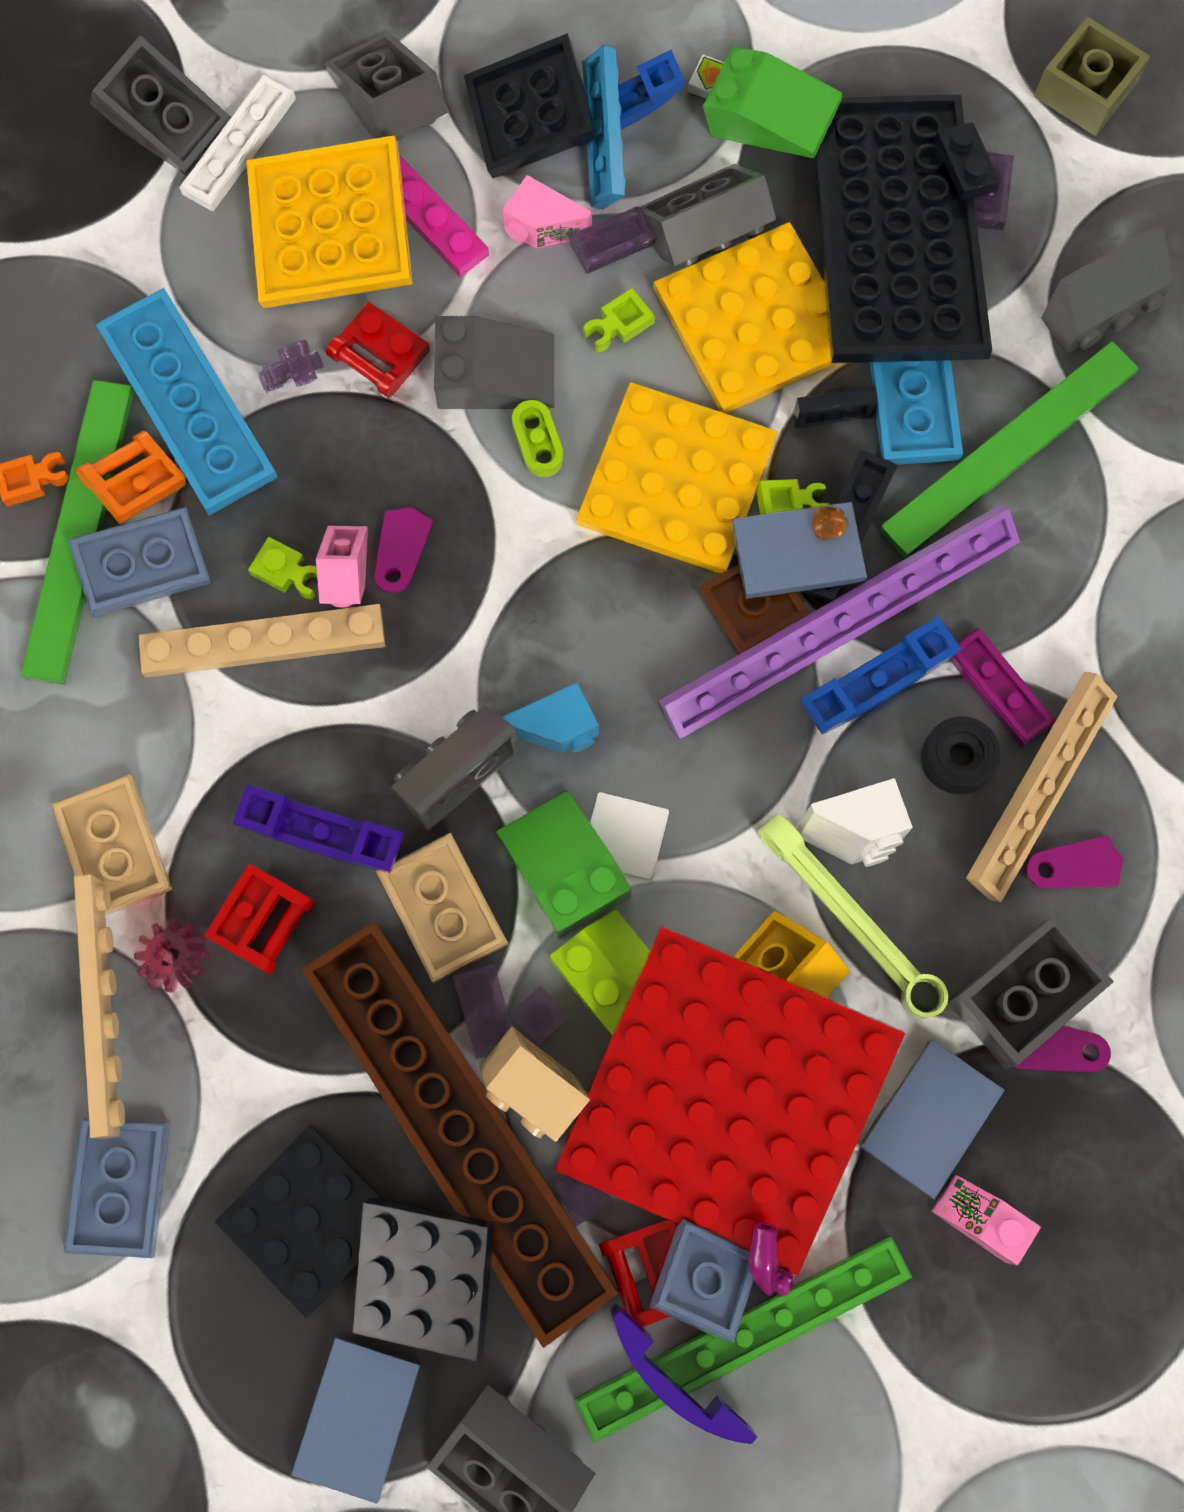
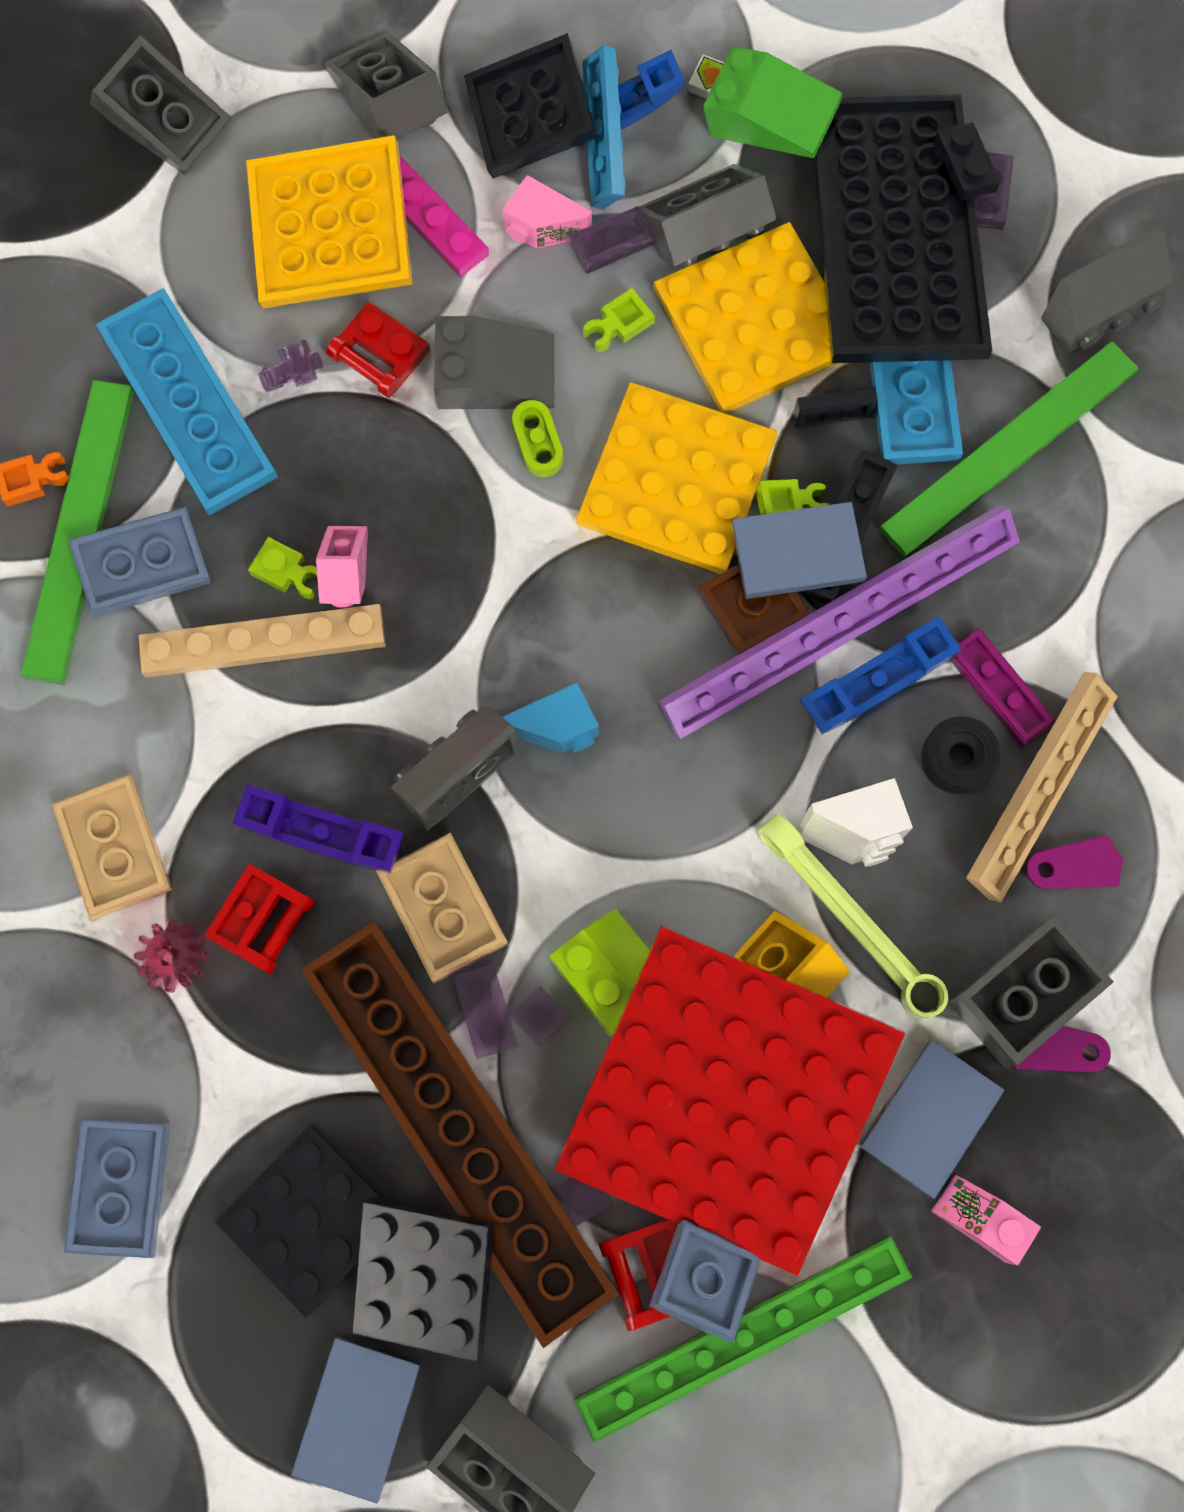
(99, 1021): tan plate -> none
(137, 485): orange plate -> none
(237, 143): white tile -> none
(400, 547): magenta piece -> none
(533, 1085): tan brick -> none
(564, 864): bright green slope -> none
(630, 832): white sticker -> none
(716, 1418): dark purple slope -> none
(764, 1263): magenta arm -> none
(827, 517): clear orange hinge -> none
(1091, 76): olive brick -> none

